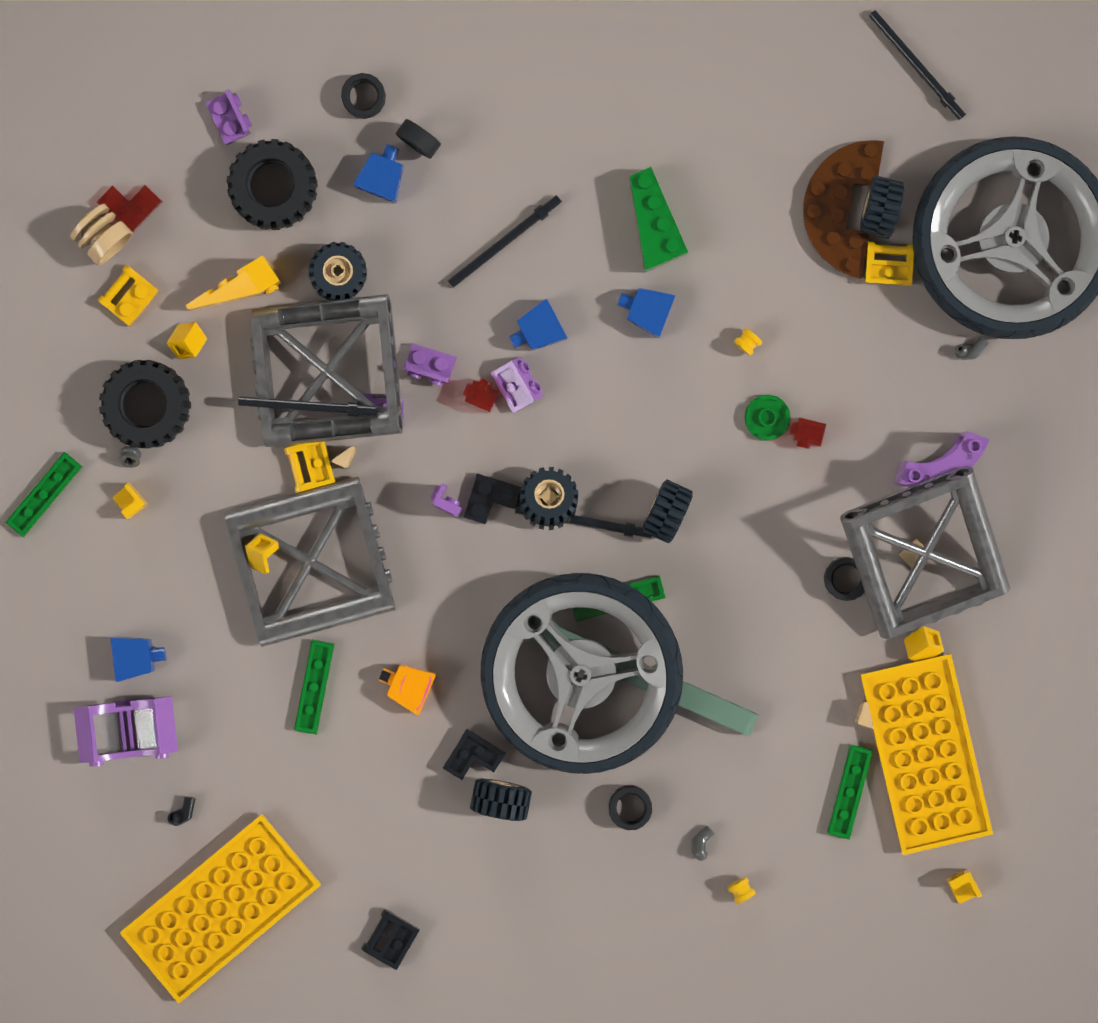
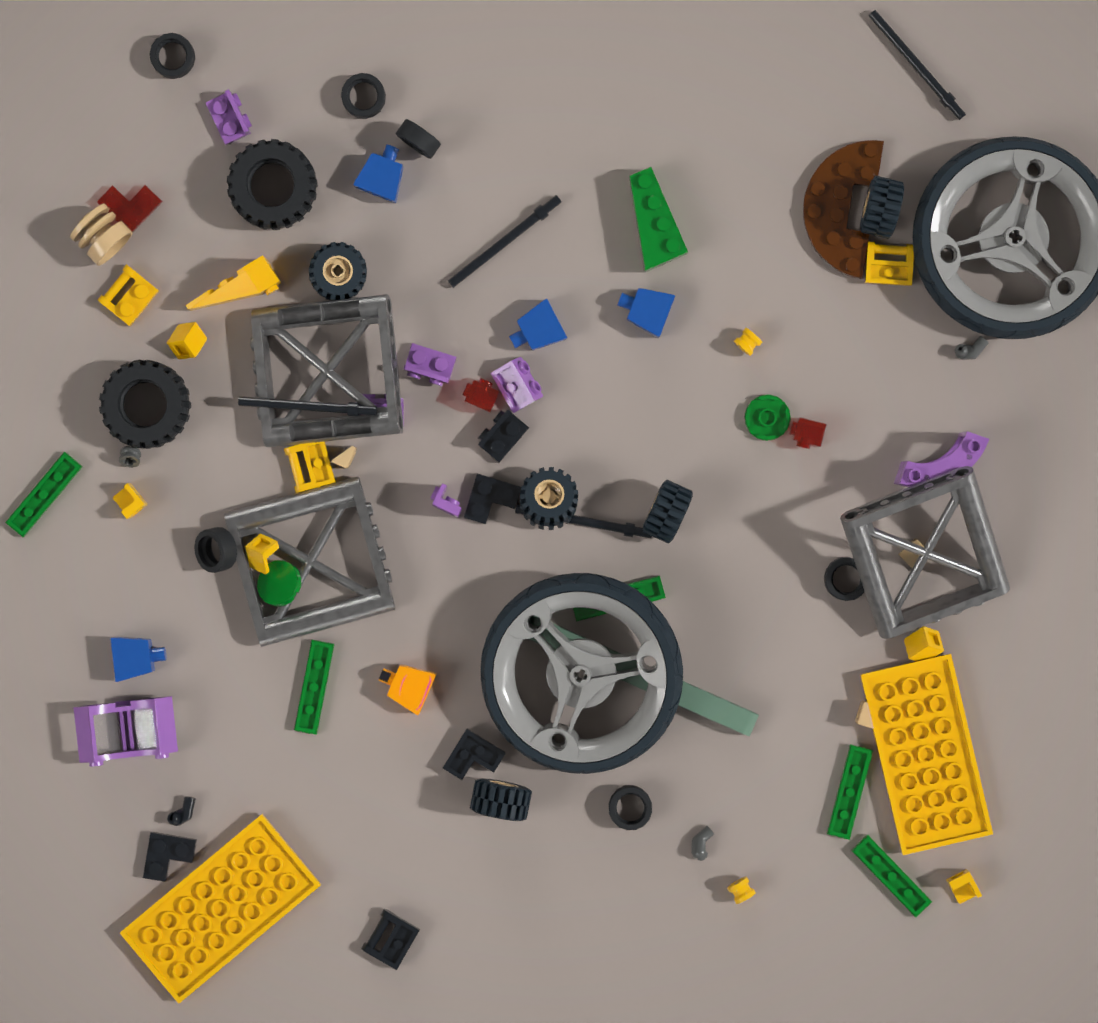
(162, 849): none -> black plate
(169, 38): none -> black tyre
(204, 552): none -> black tyre
(279, 584): none -> green tile
(502, 435): none -> black bracket
(891, 875): none -> green tile

